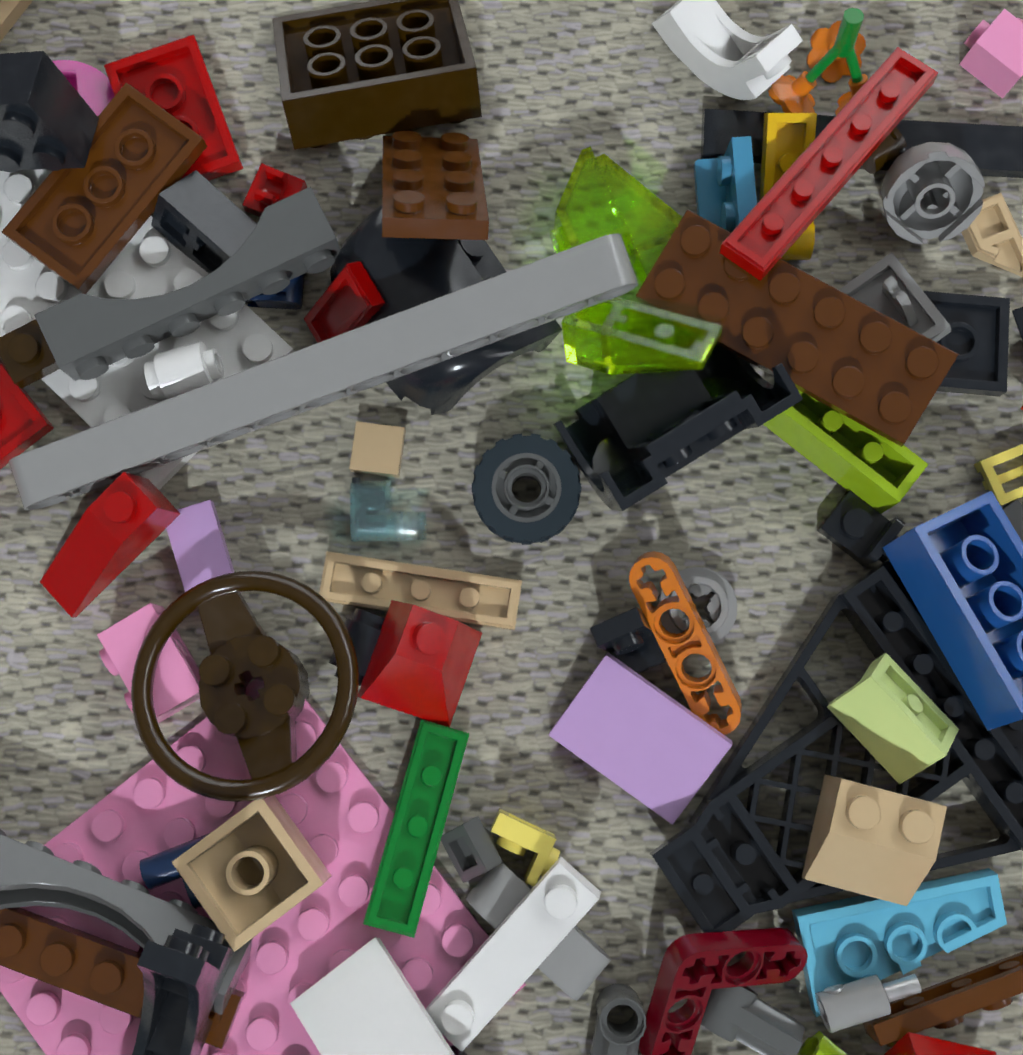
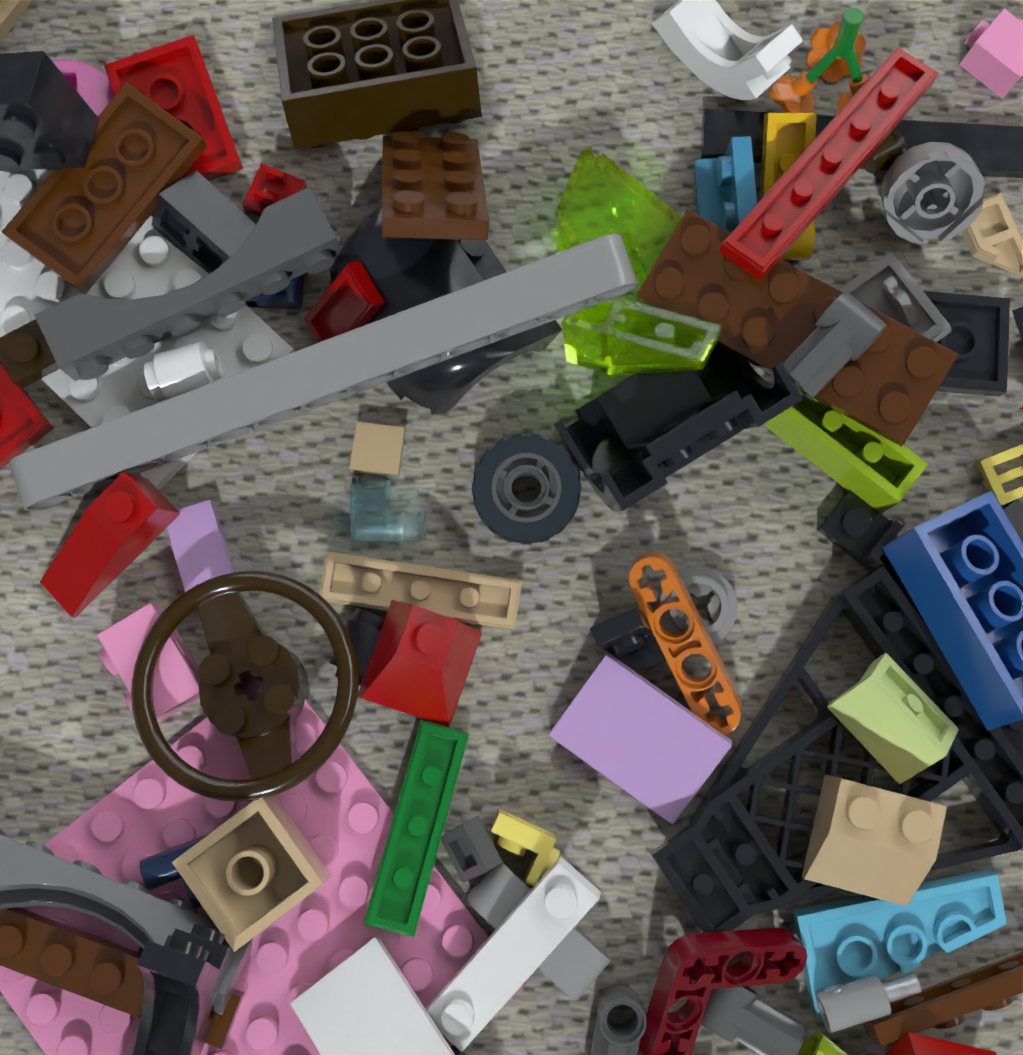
(840, 335): none -> dark grey piece

